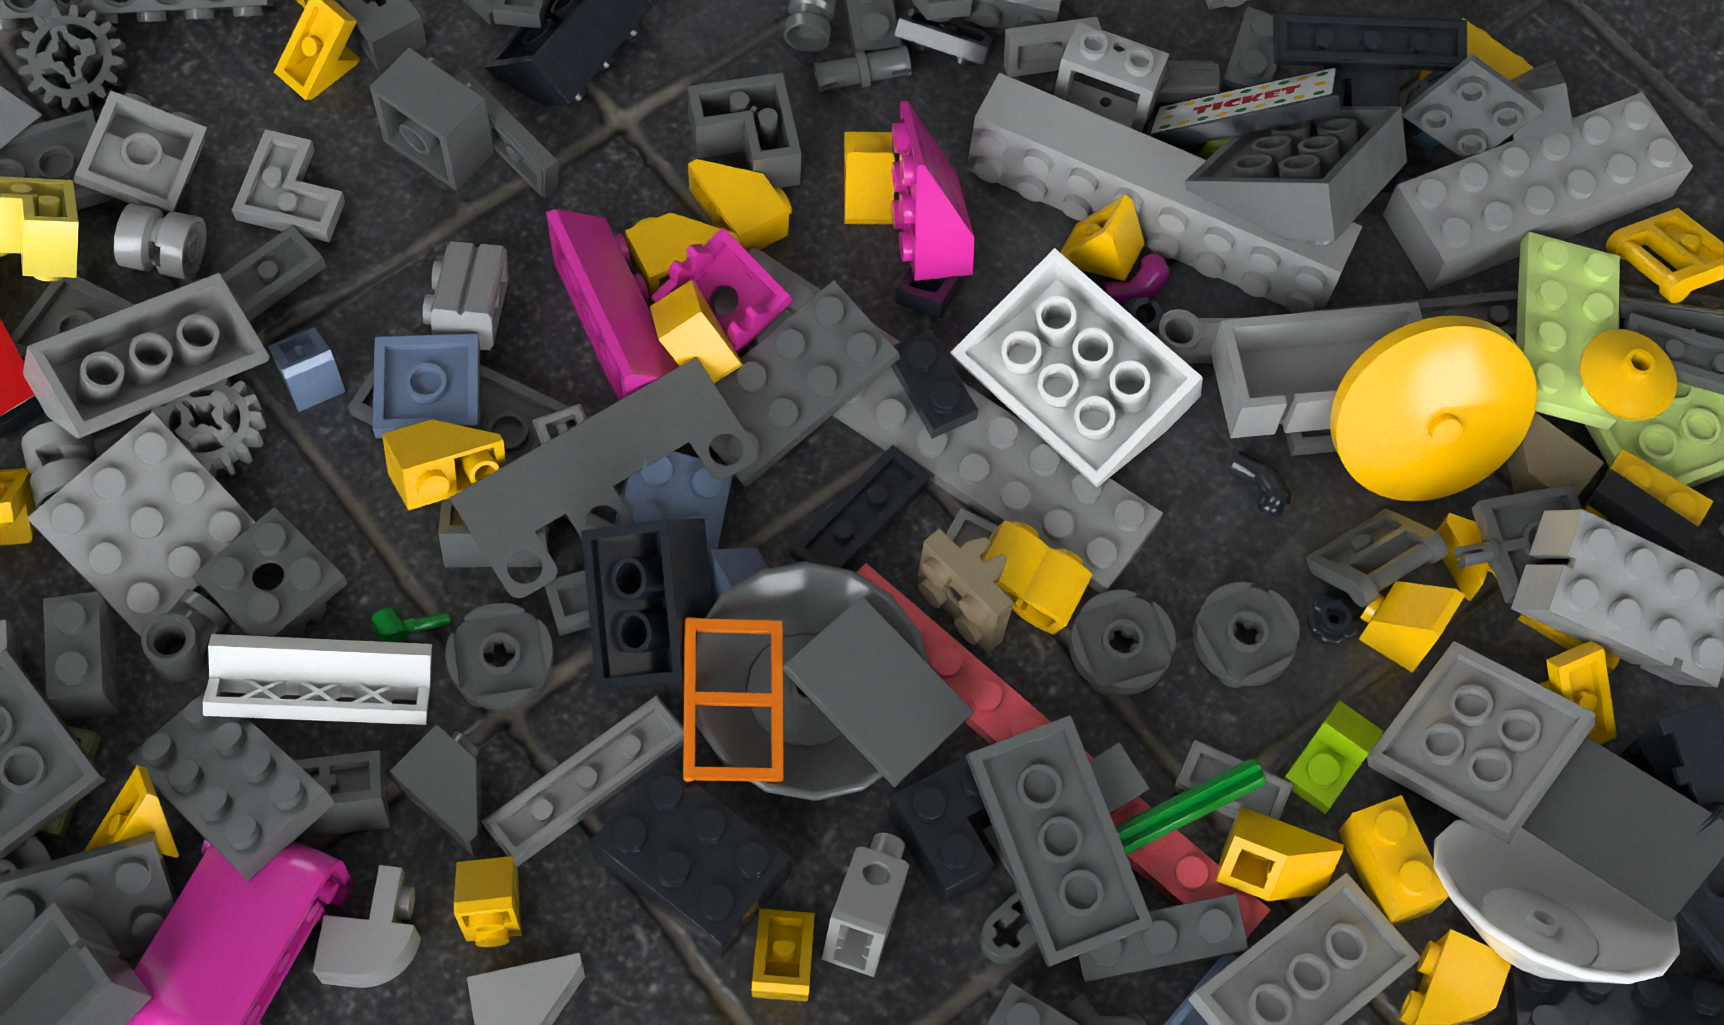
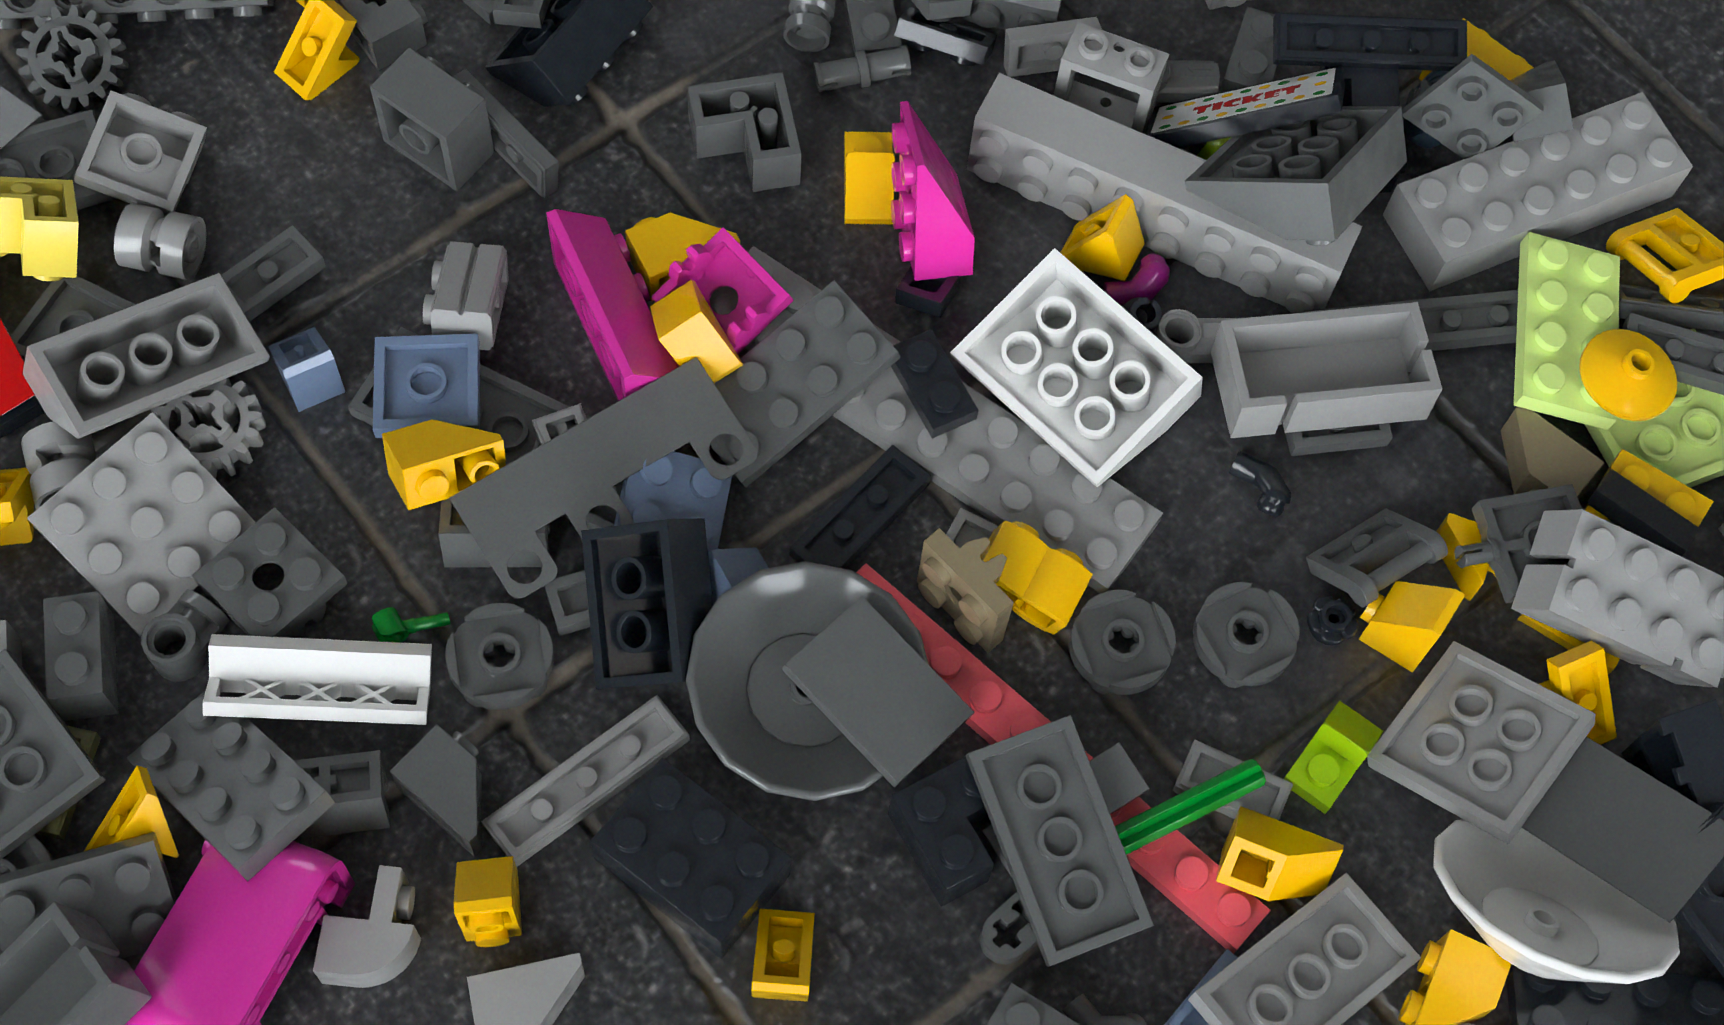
(277, 196): light grey plate -> none
(740, 202): yellow slope -> none
(772, 700): orange window -> none
(867, 905): light grey torso -> none
(1178, 937): dark grey plate -> none
(1393, 861): yellow brick -> none
(1433, 408): yellow dish -> none

